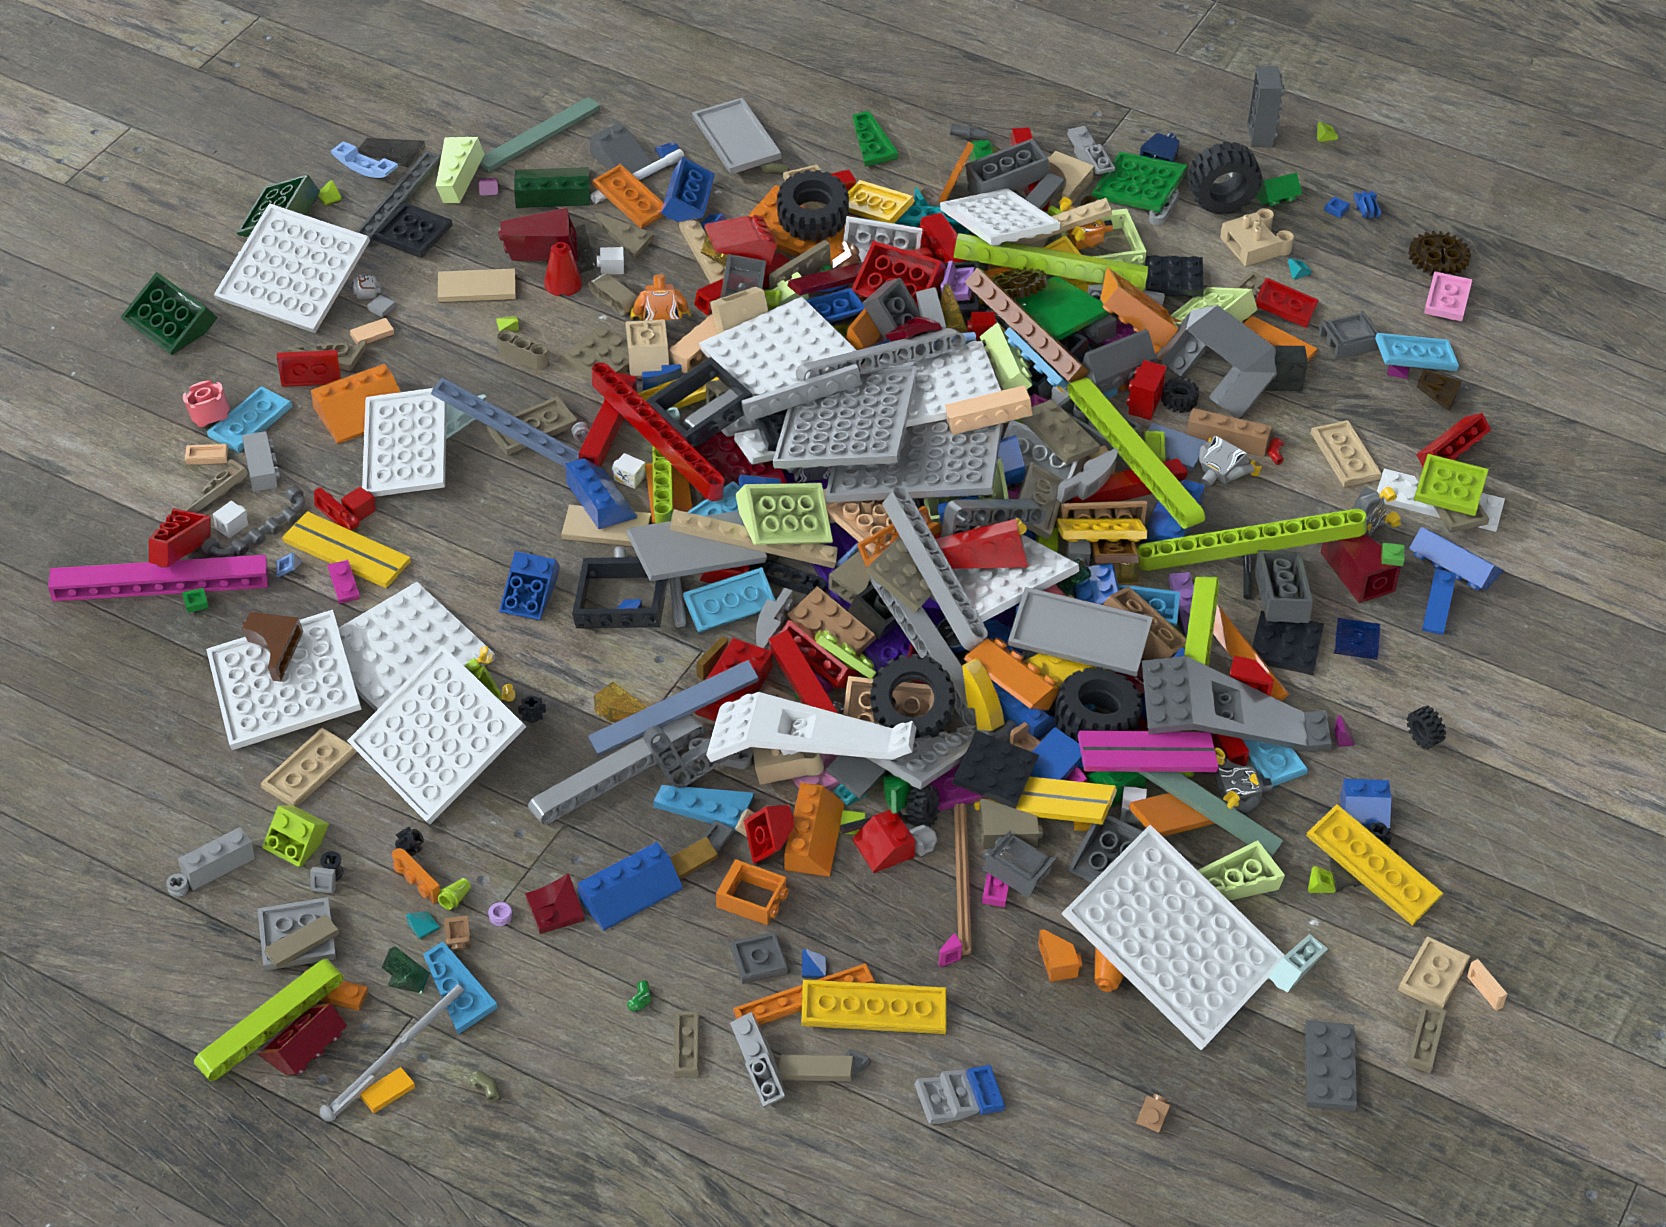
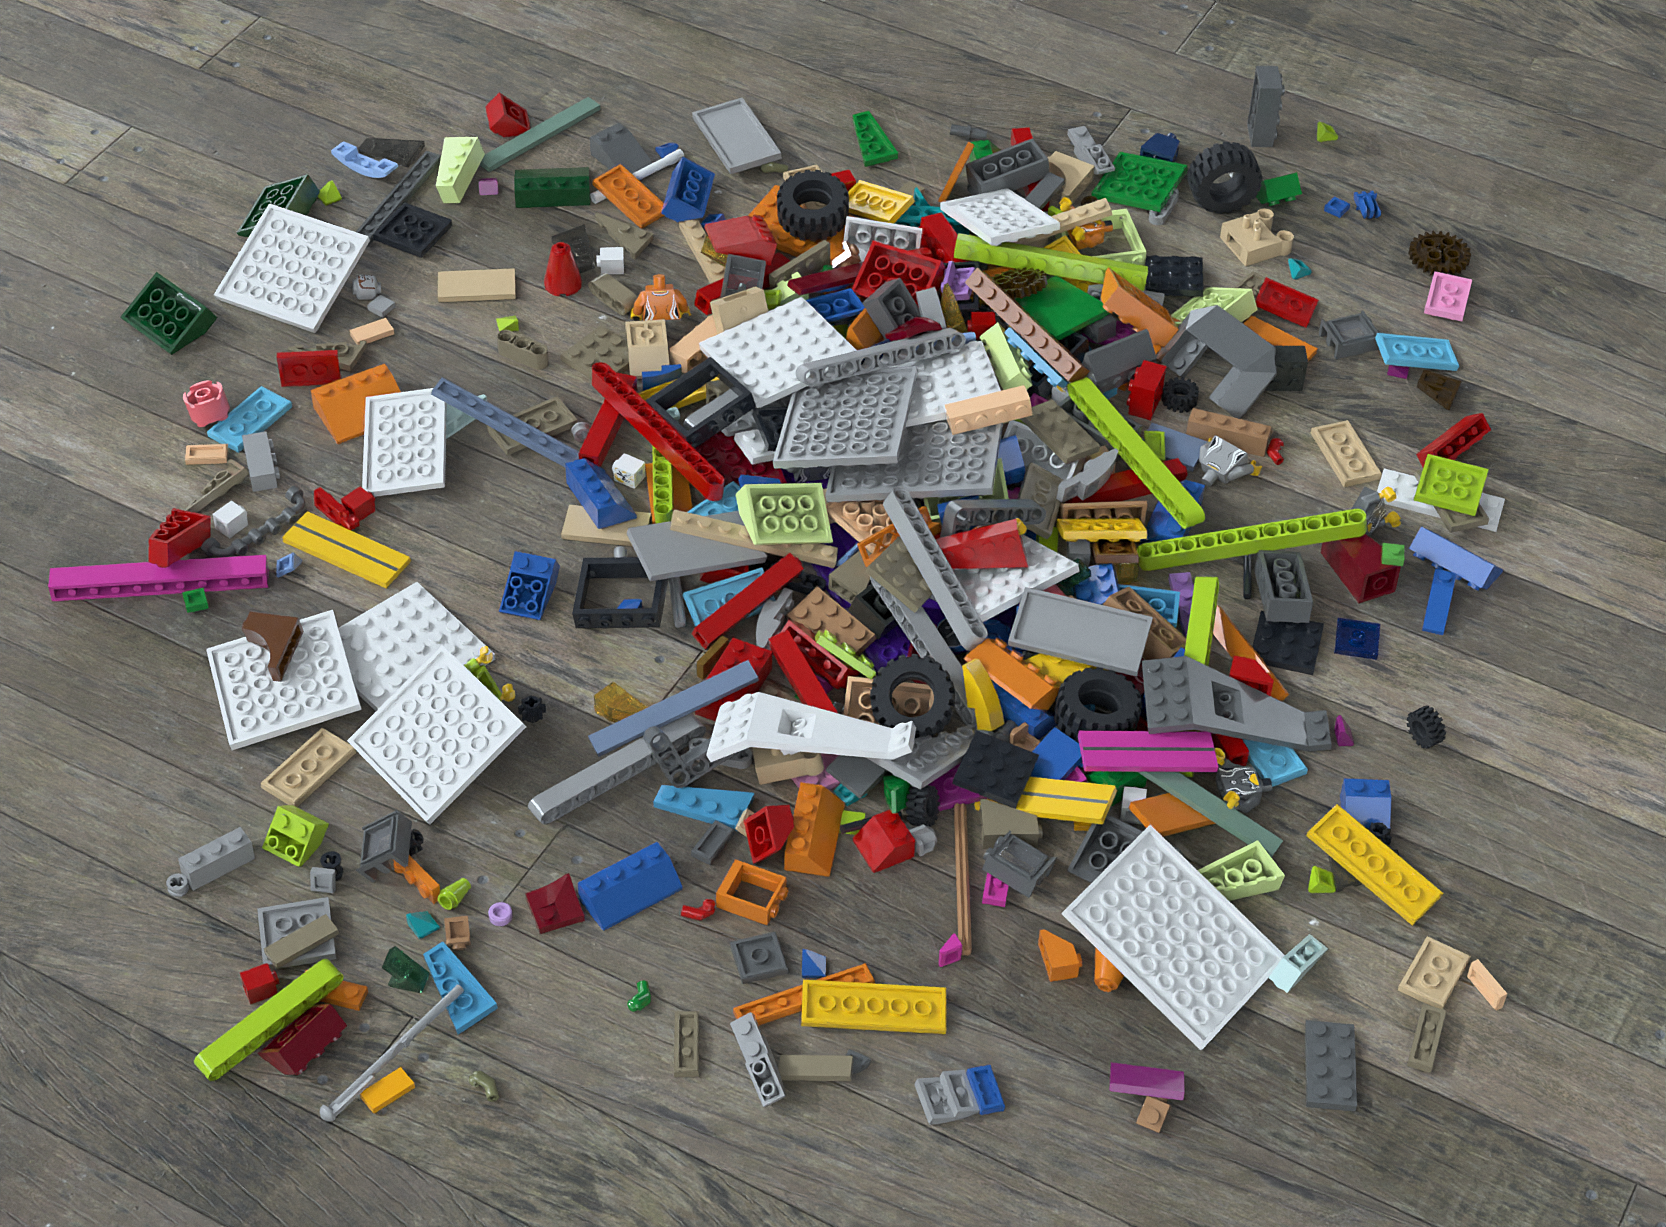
(259, 983): none -> red brick
(343, 581): dark pink plate -> none
(385, 840): none -> dark grey window
(506, 117): none -> red slope
(534, 235): dark red slope -> none
(693, 857): pearl gold tile -> none
(699, 913): none -> red arm
(747, 600): none -> red brick
(801, 392): light grey plate -> none
(1146, 1081): none -> magenta tile

